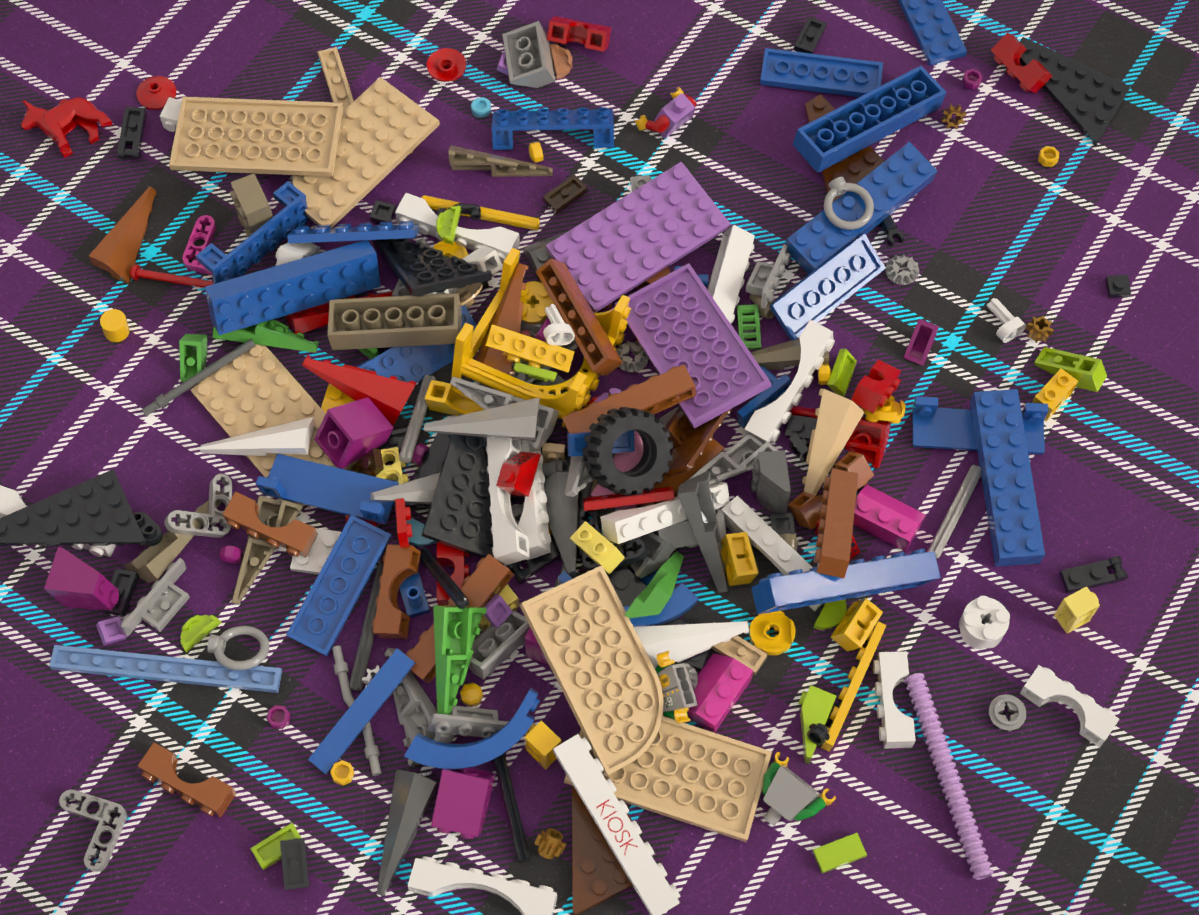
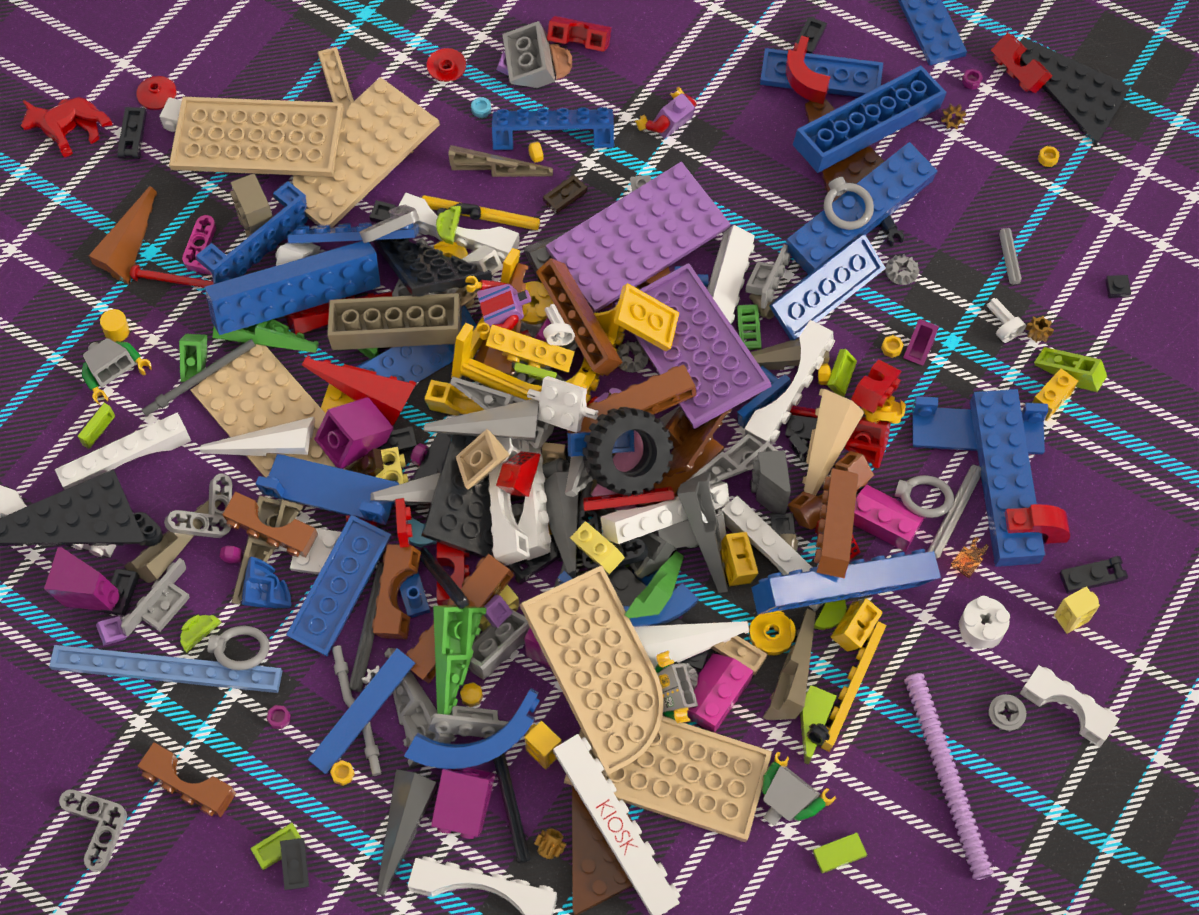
(96, 426): none -> lime tile
(107, 362): none -> light grey torso
(157, 437): none -> white arch
(263, 587): none -> blue brick
(399, 217): none -> light grey beam
(416, 422): light grey axle -> none
(480, 458): none -> tan slope
(499, 304): none -> torso
(562, 404): none -> white plate
(646, 317): none -> yellow plate
(792, 684): none -> dark tan wedge
(802, 79): none -> red arch
(892, 346): none -> yellow tile
(896, 728): white arch -> none
(904, 489): none -> light grey piece
(969, 560): none -> clear orange plate
(1010, 256): none -> light grey axle
(1039, 518): none -> red arch

